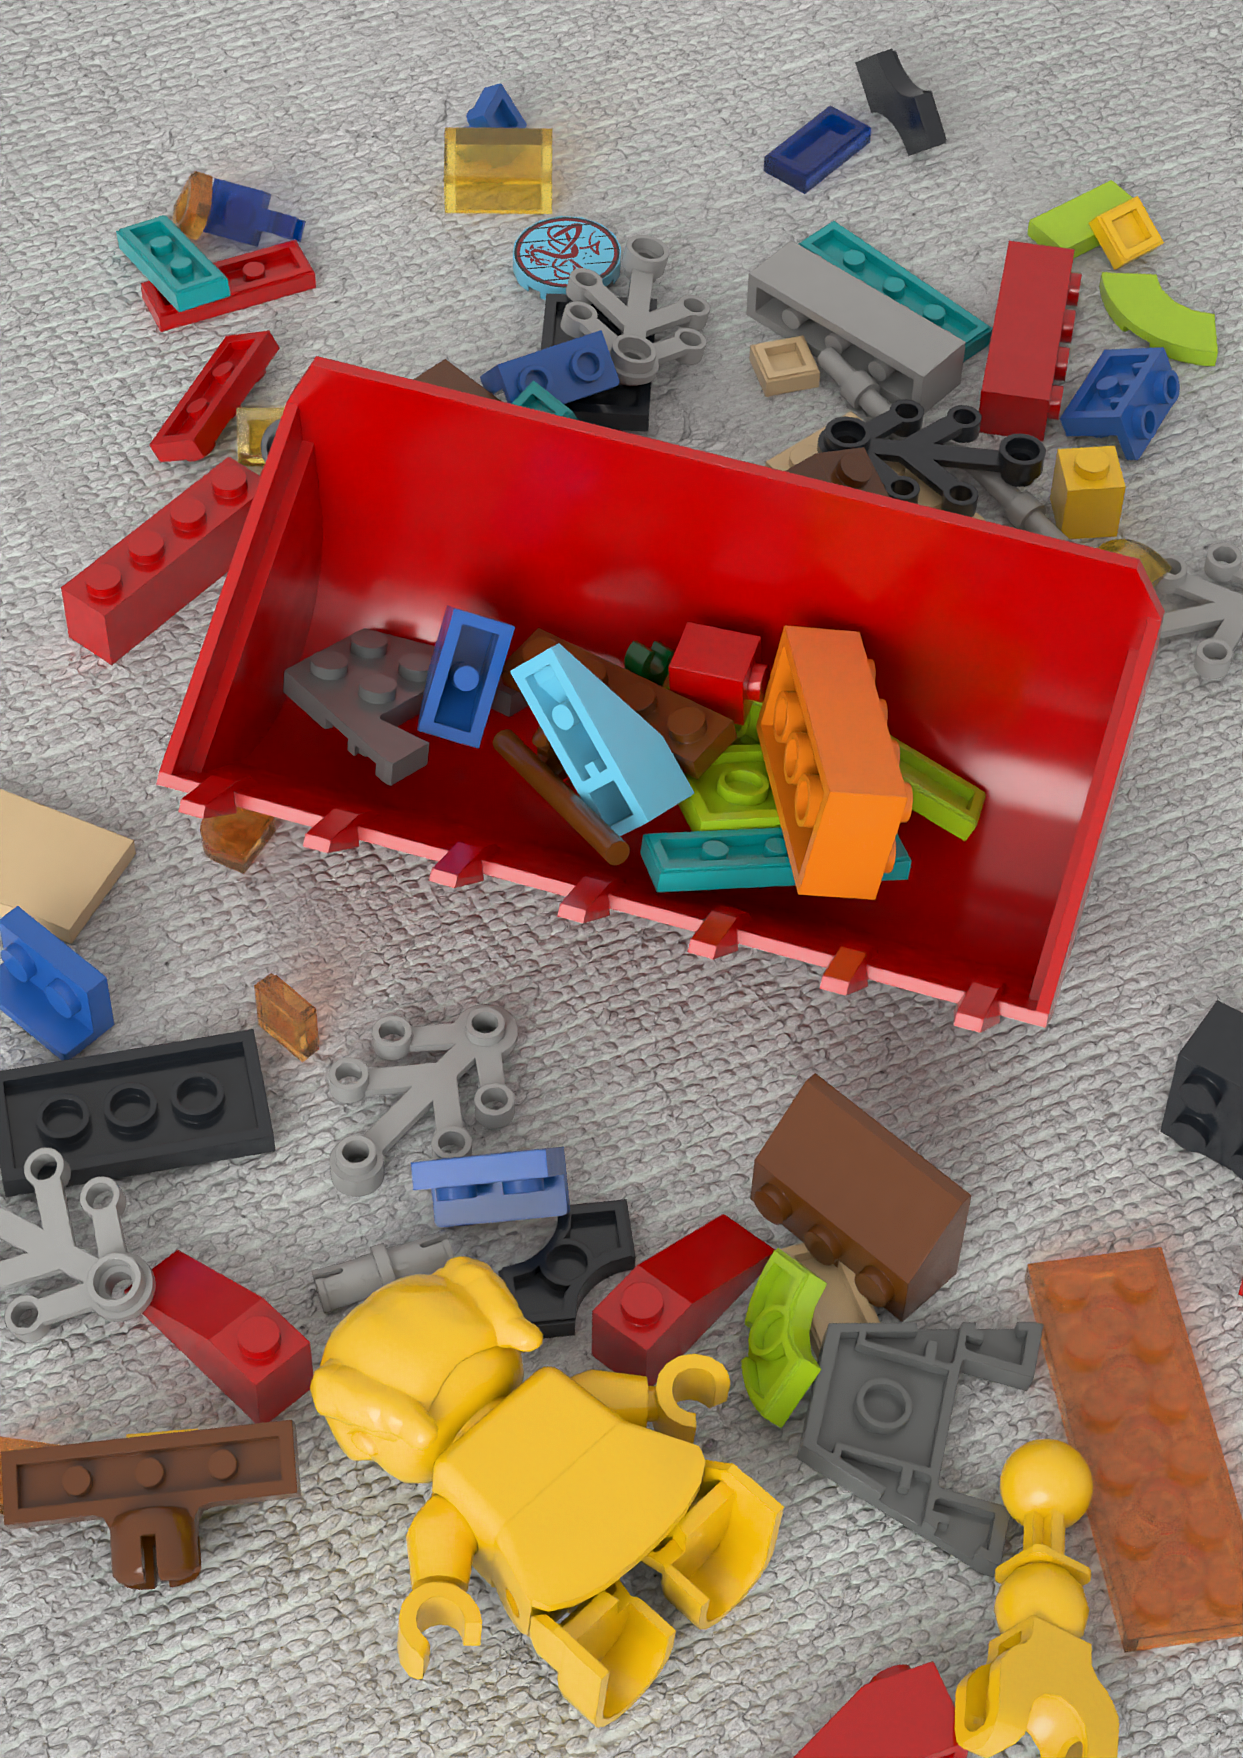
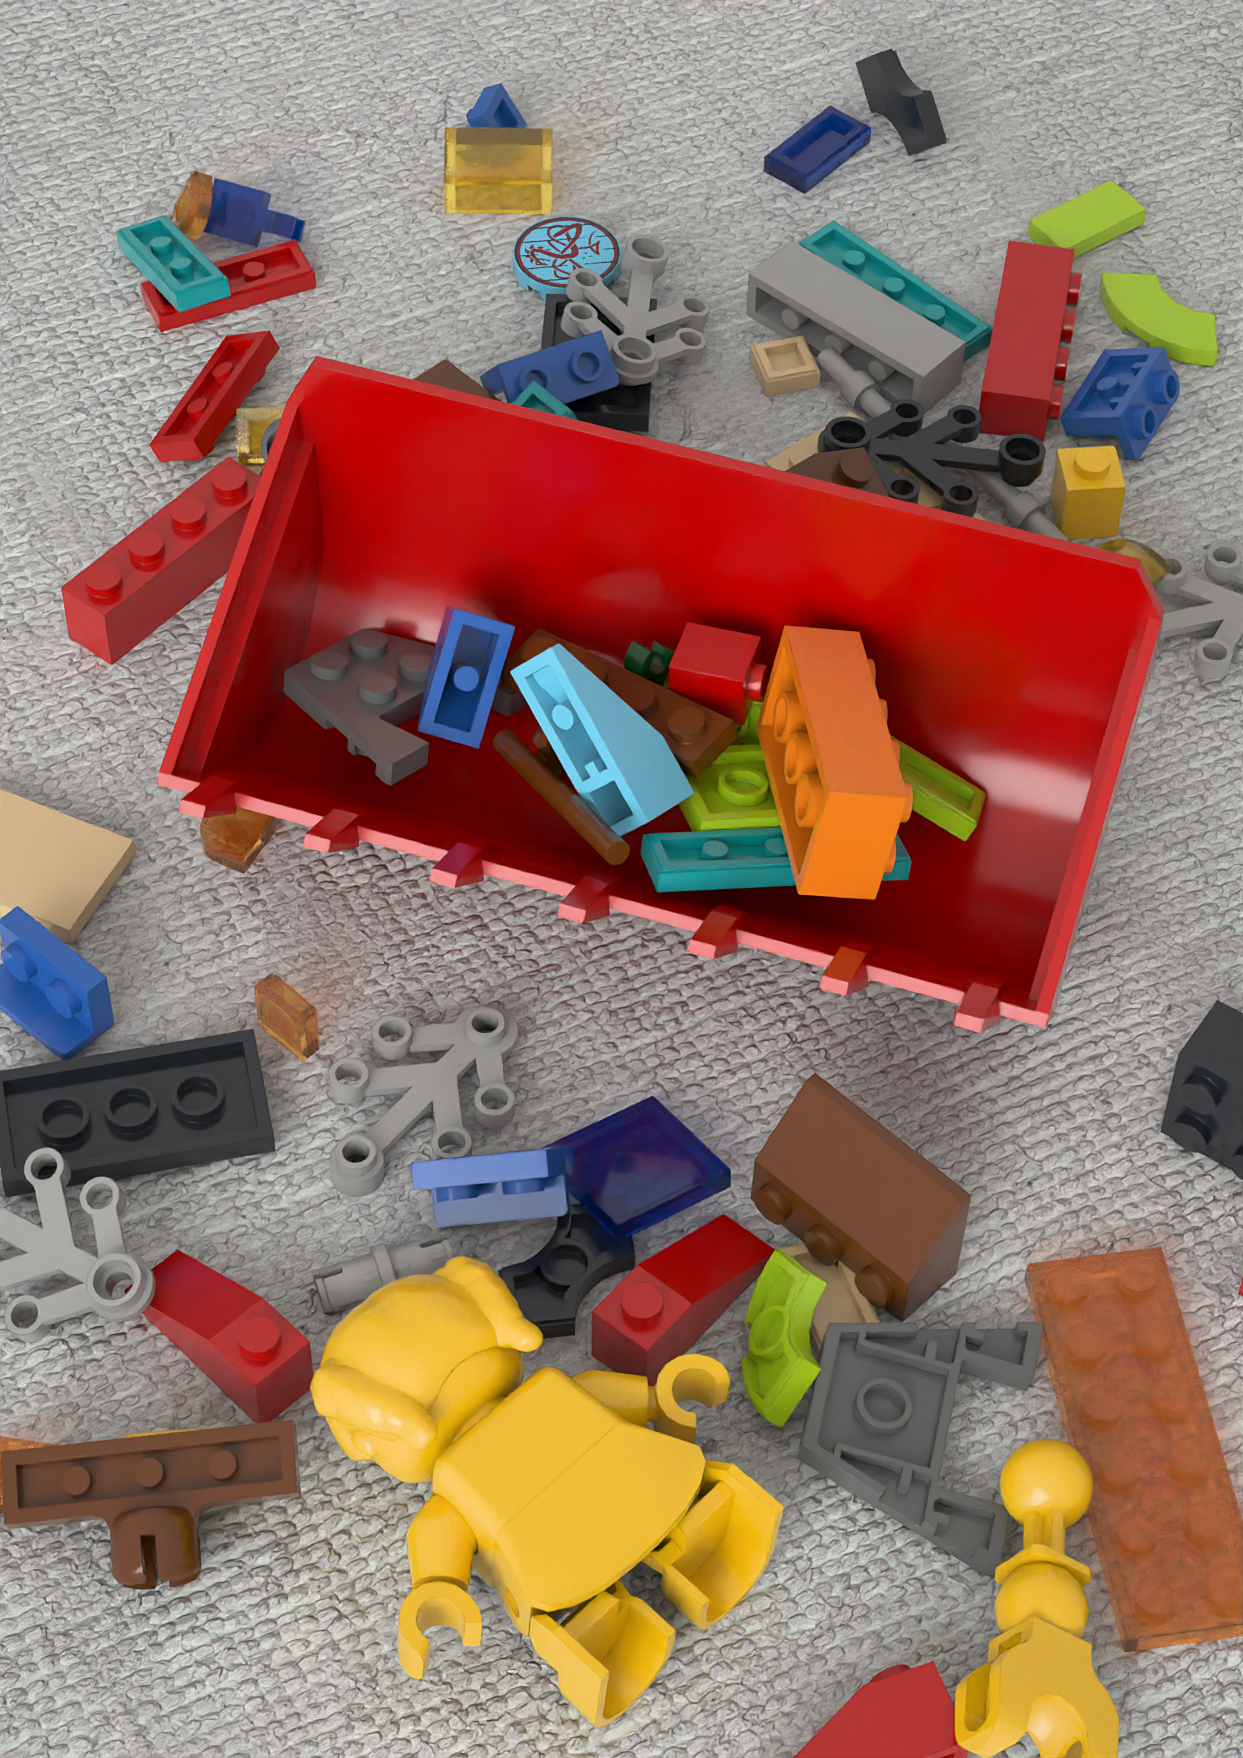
(639, 1168): none -> clear blue tile
(1126, 232): yellow tile -> none

